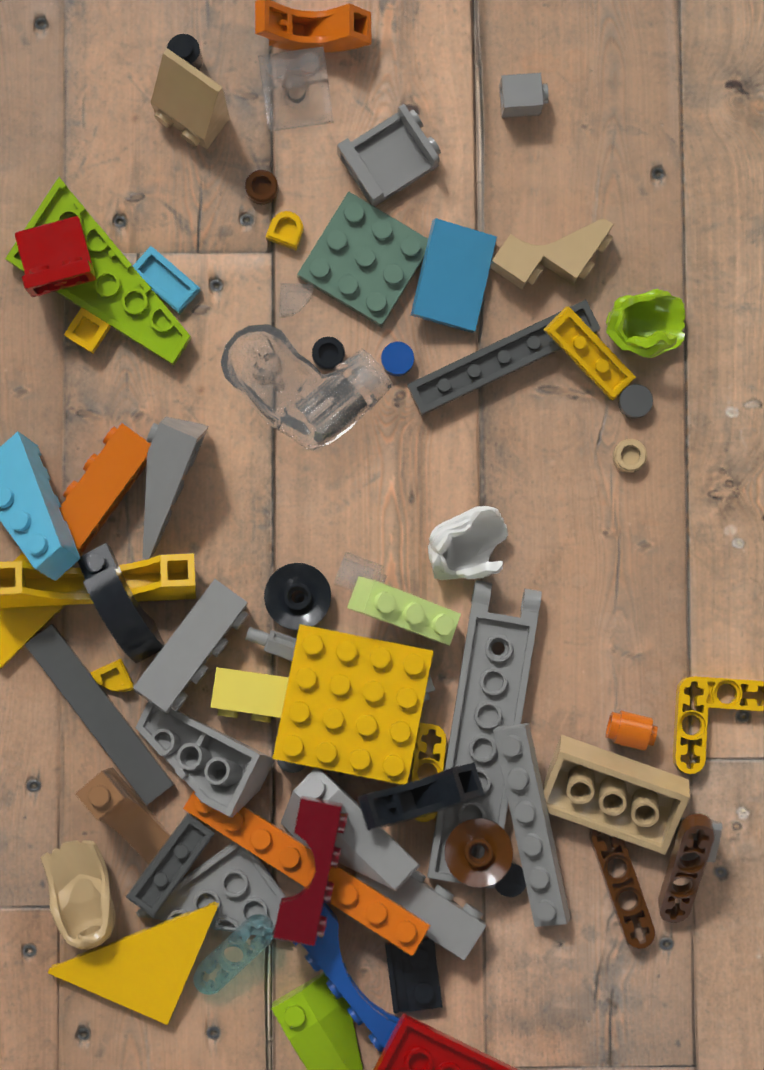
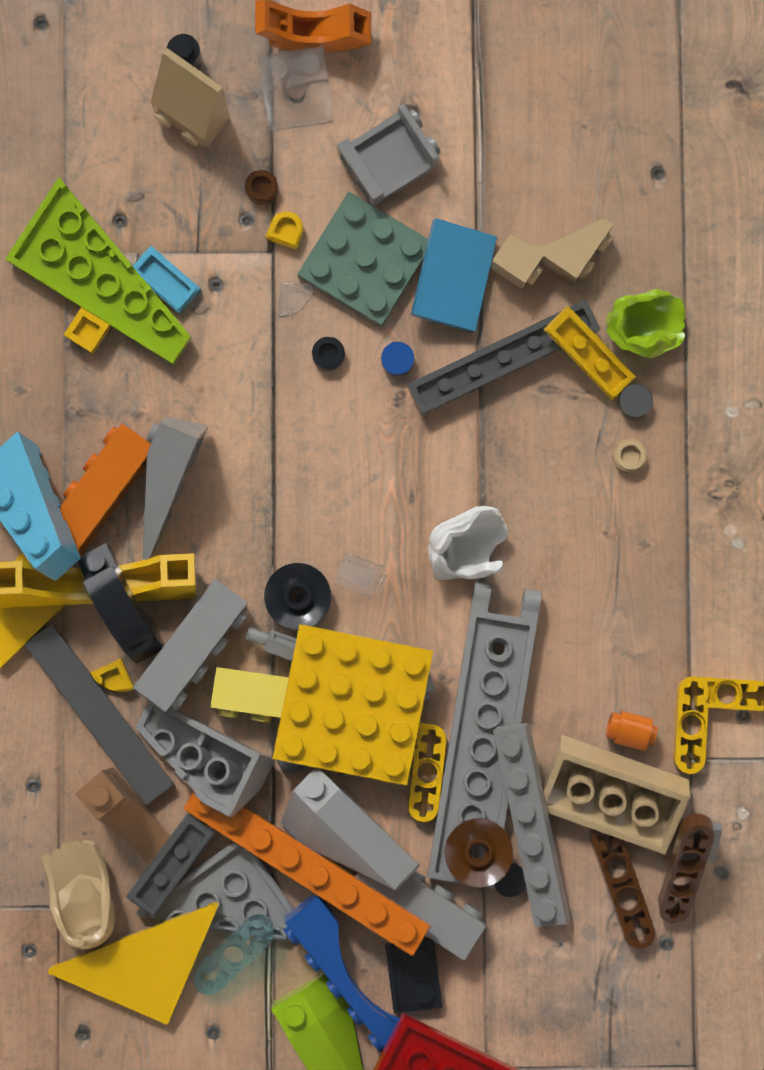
(54, 256): red bracket -> none
(294, 393): clear piece -> none
(300, 914): dark red arch -> none
(404, 610): yellowish green arch -> none
(421, 797): black arch -> none
(522, 95): light grey brick -> none

